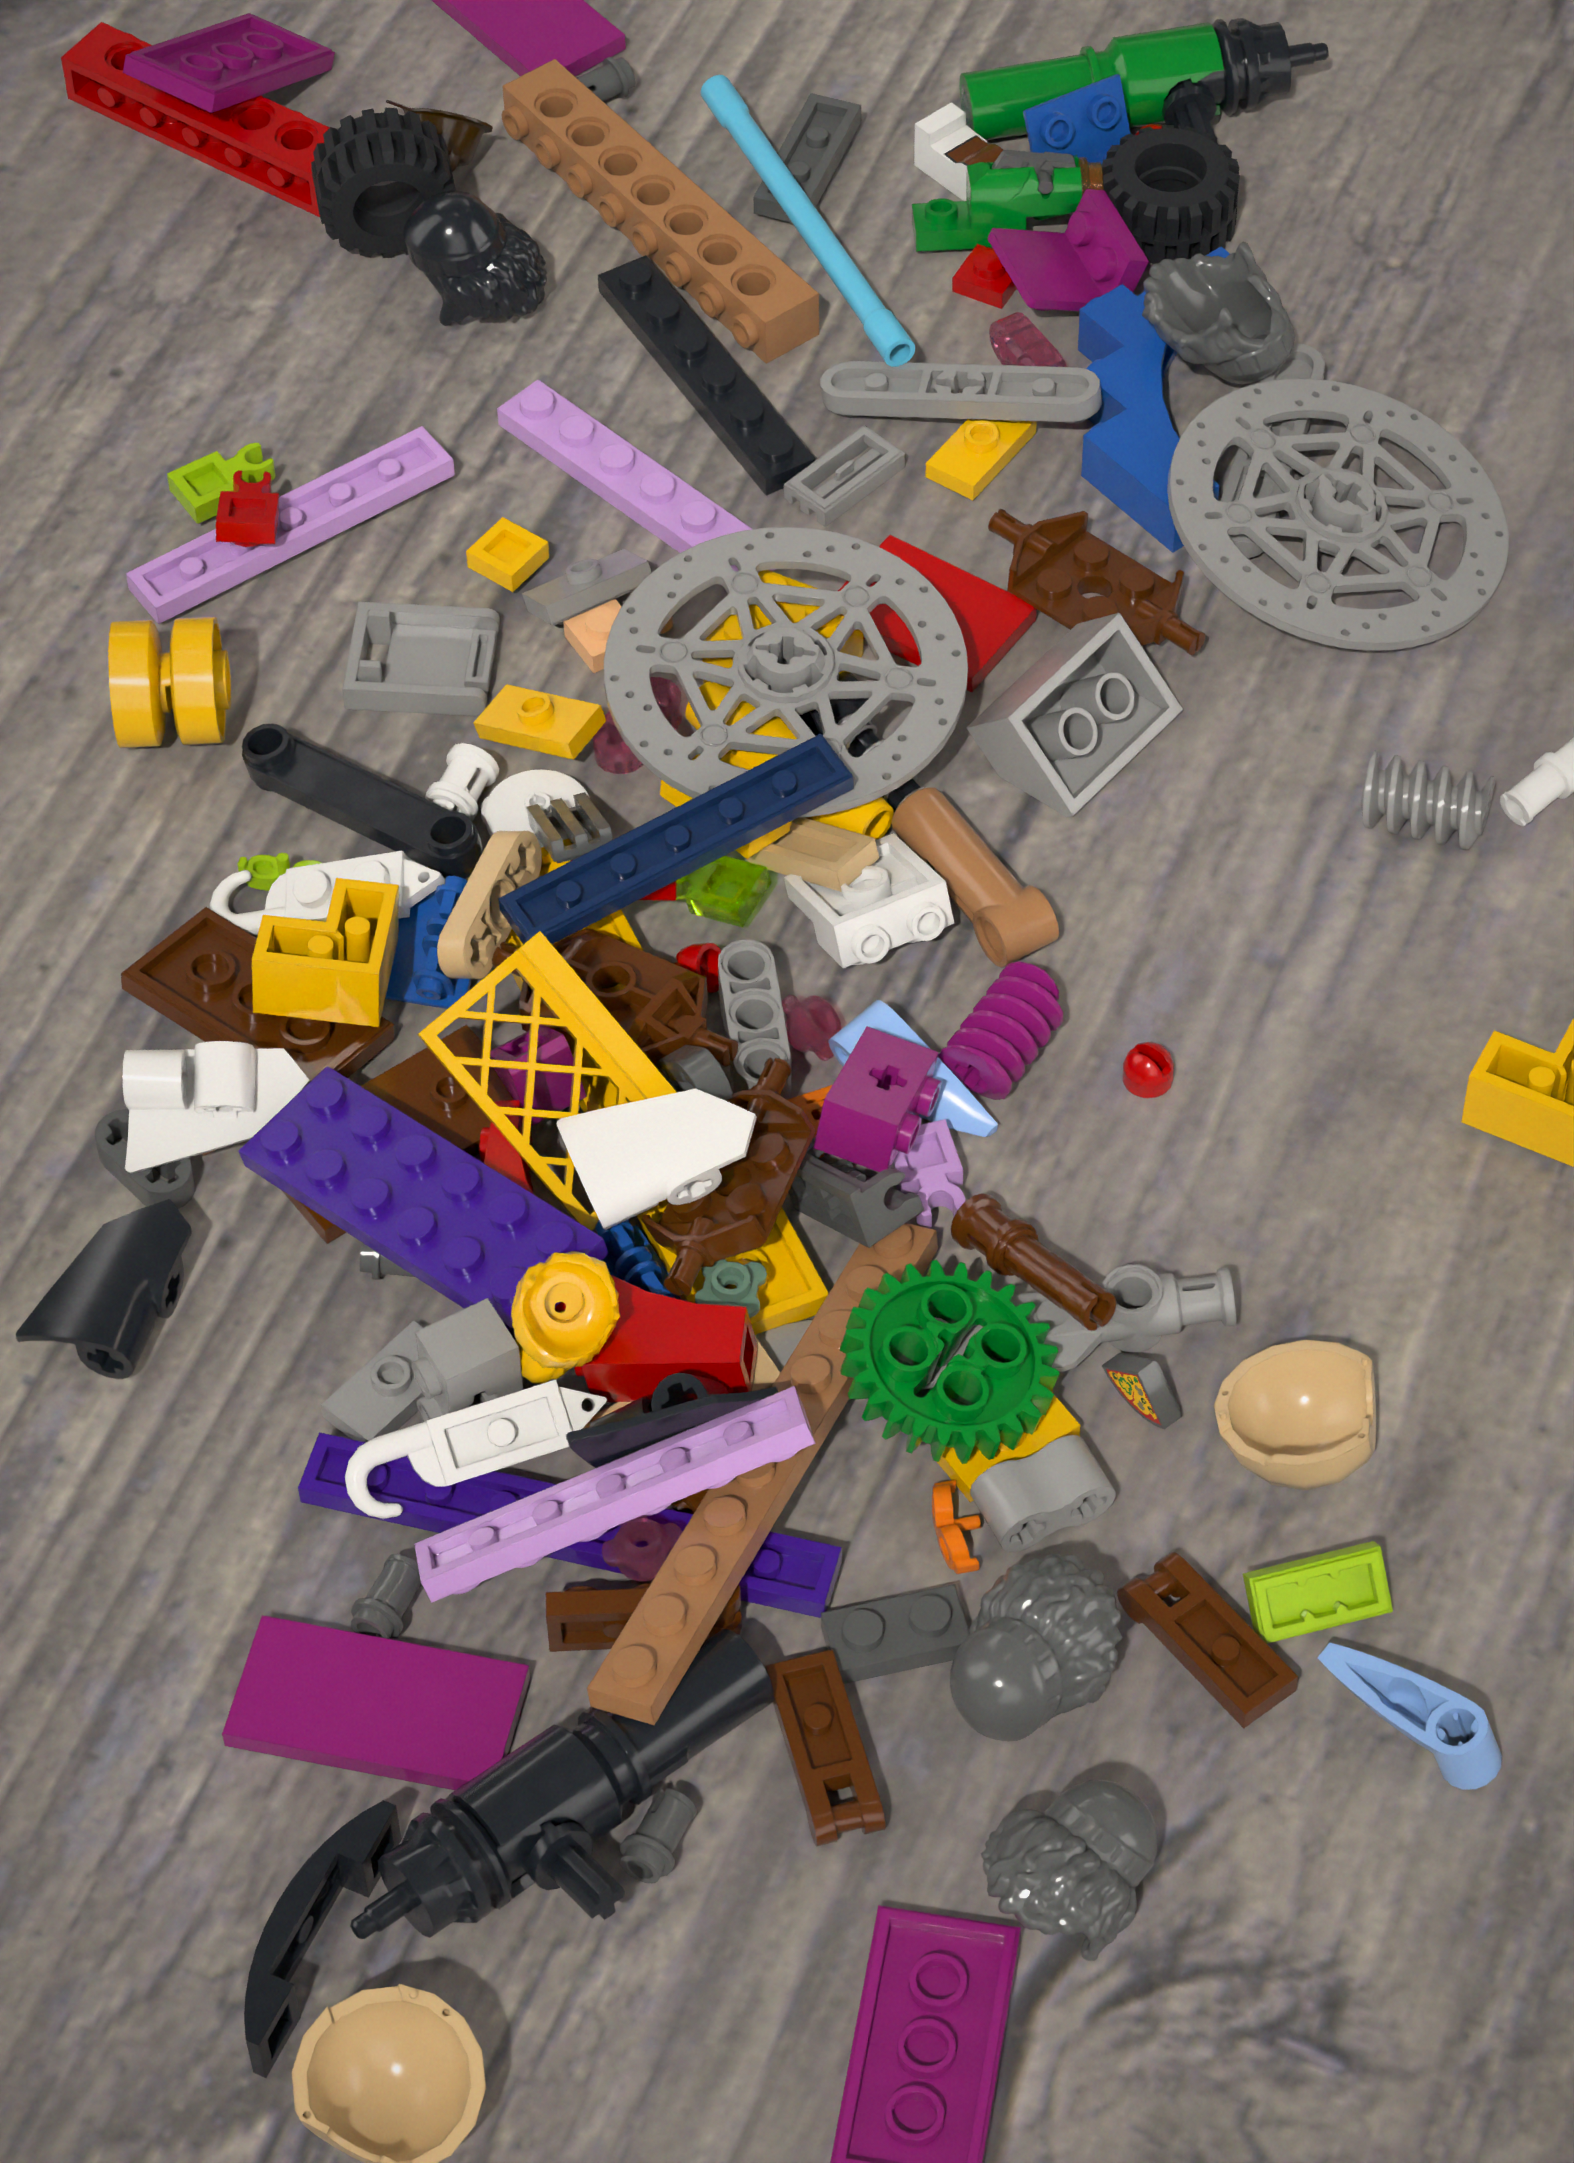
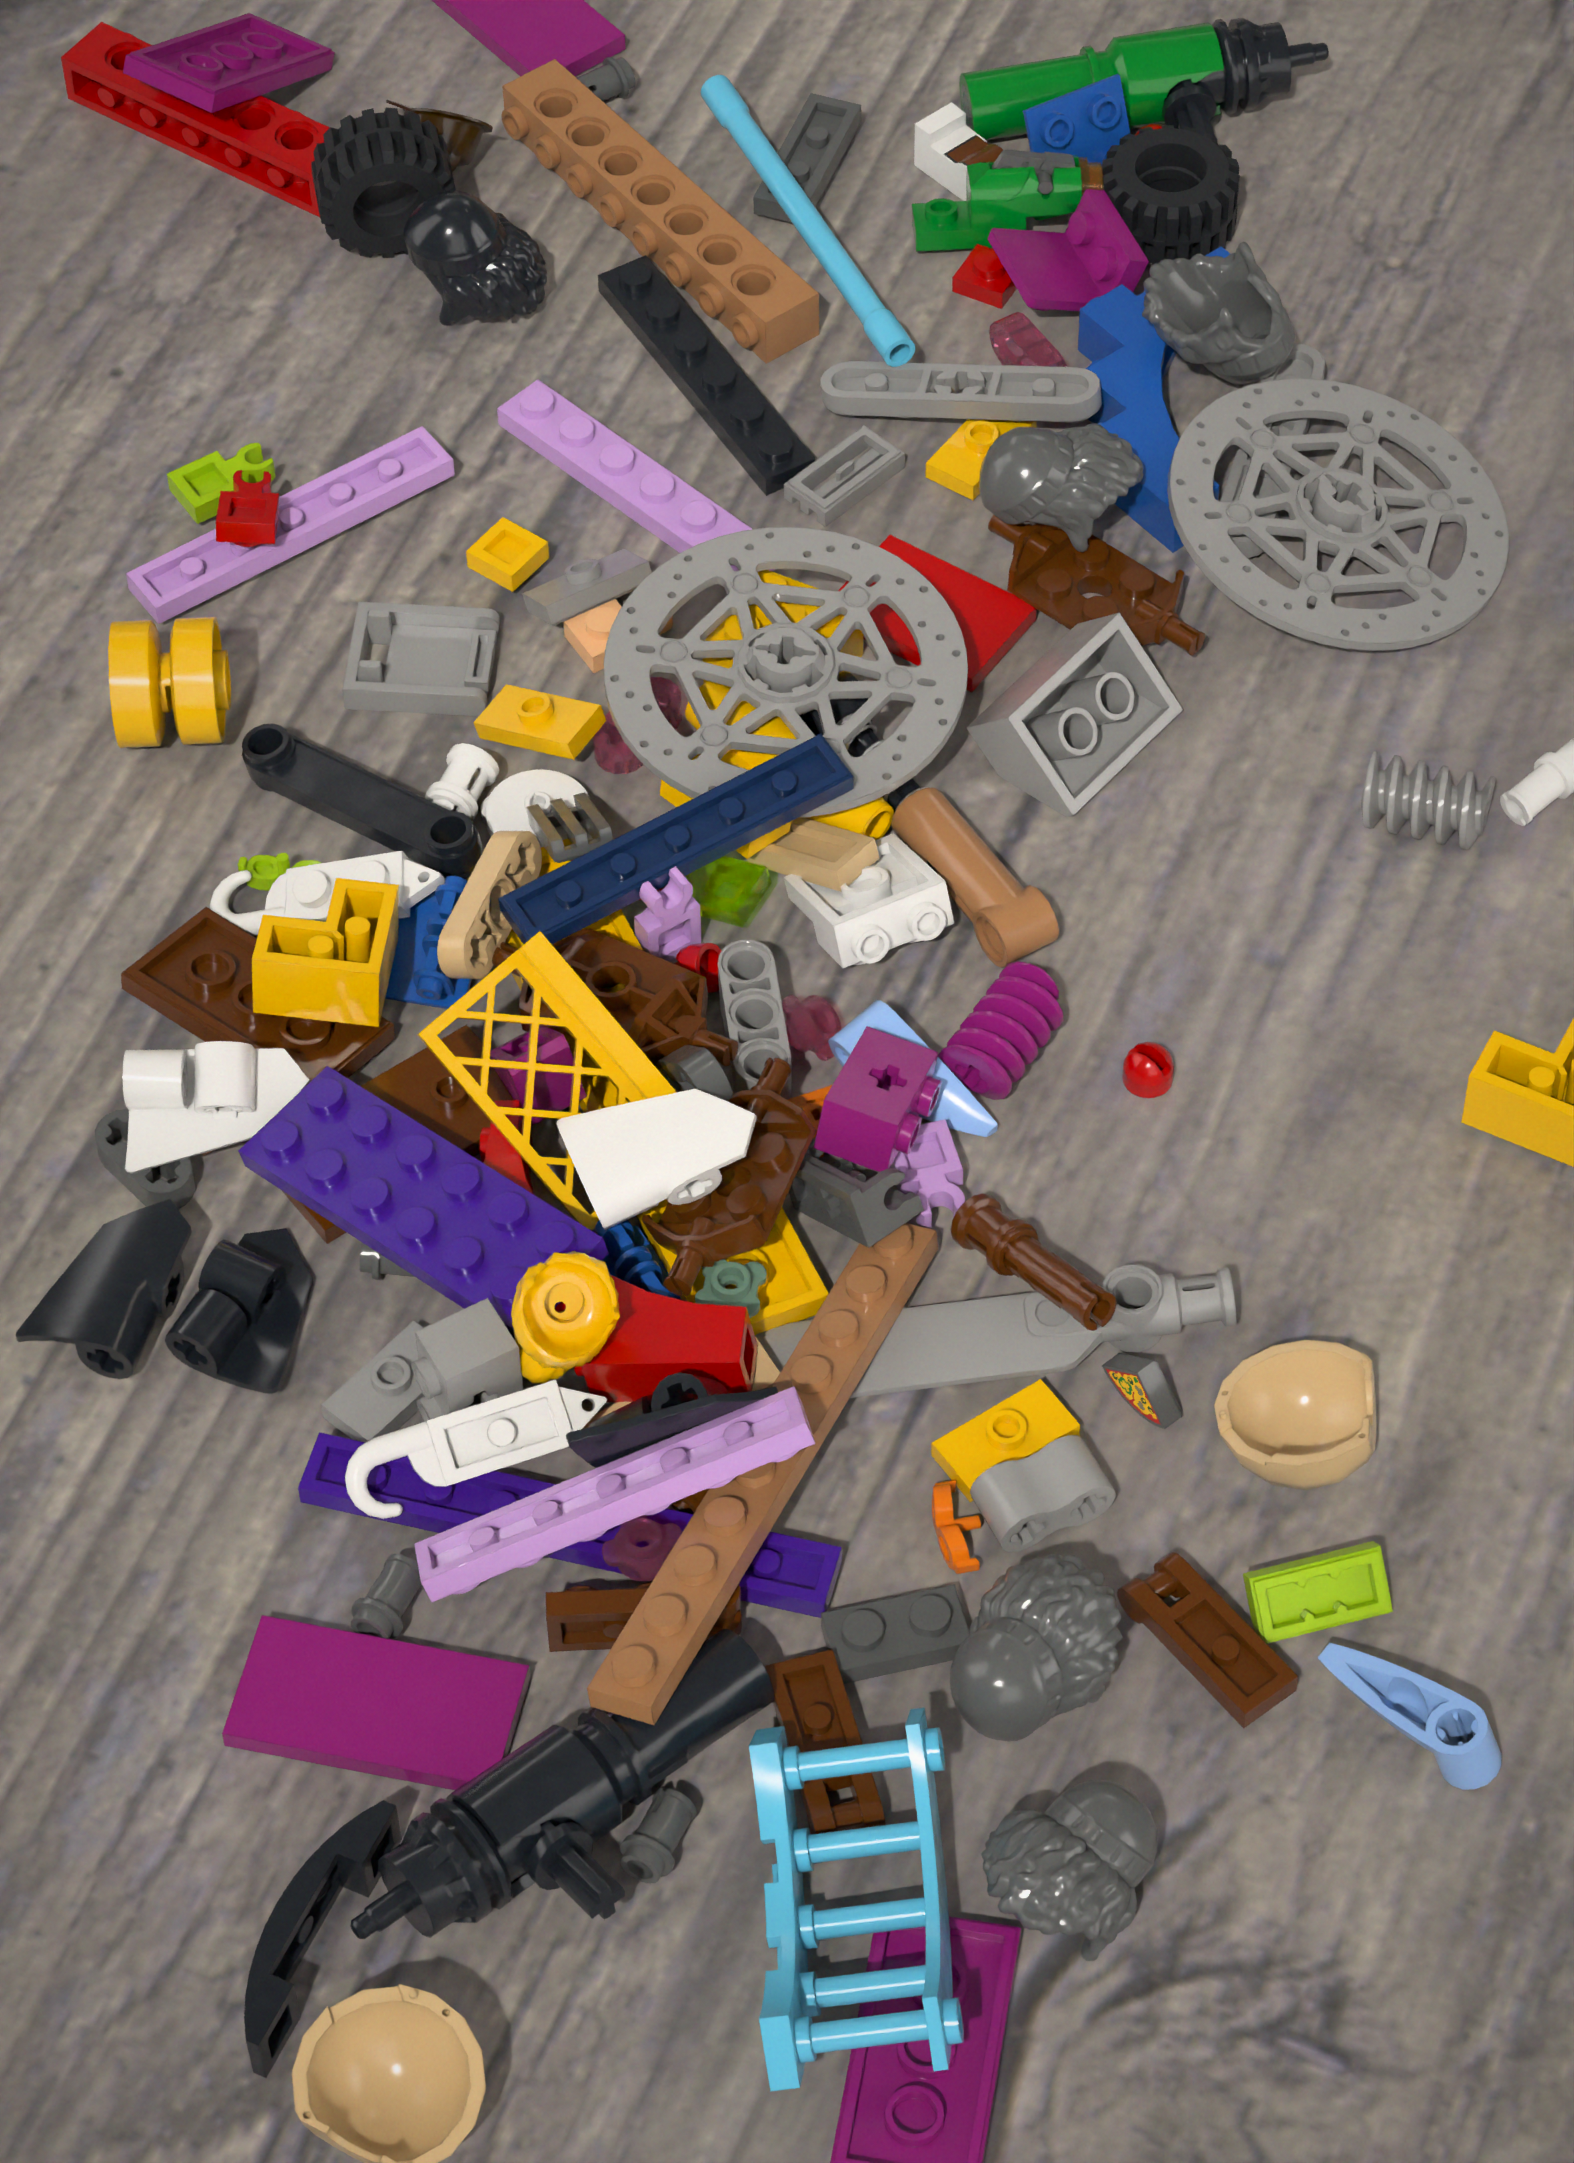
(245, 1312): none -> black panel
(670, 917): none -> lavender plate
(794, 1993): none -> medium azure fence
(901, 1325): green gear -> none
(1057, 477): none -> dark grey hair

